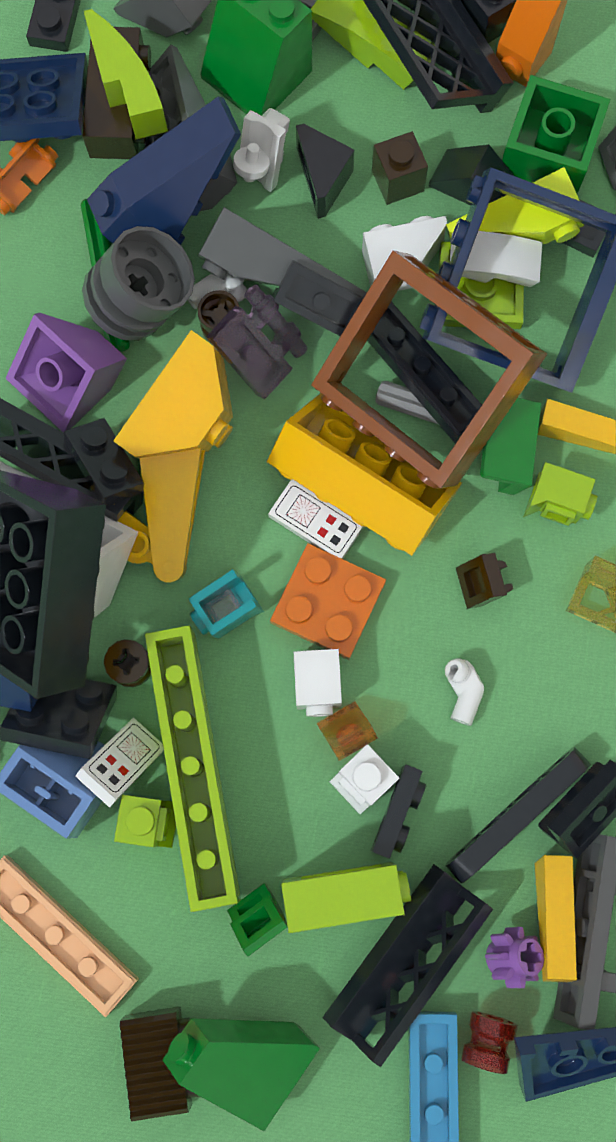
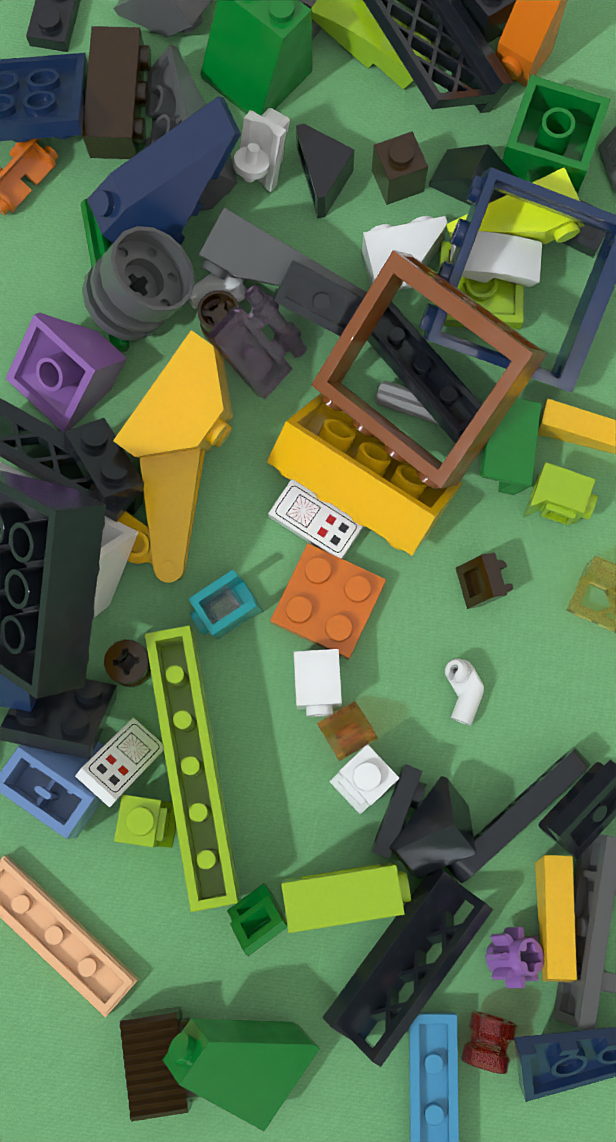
(125, 77): lime slope -> none
(436, 832): none -> black slope

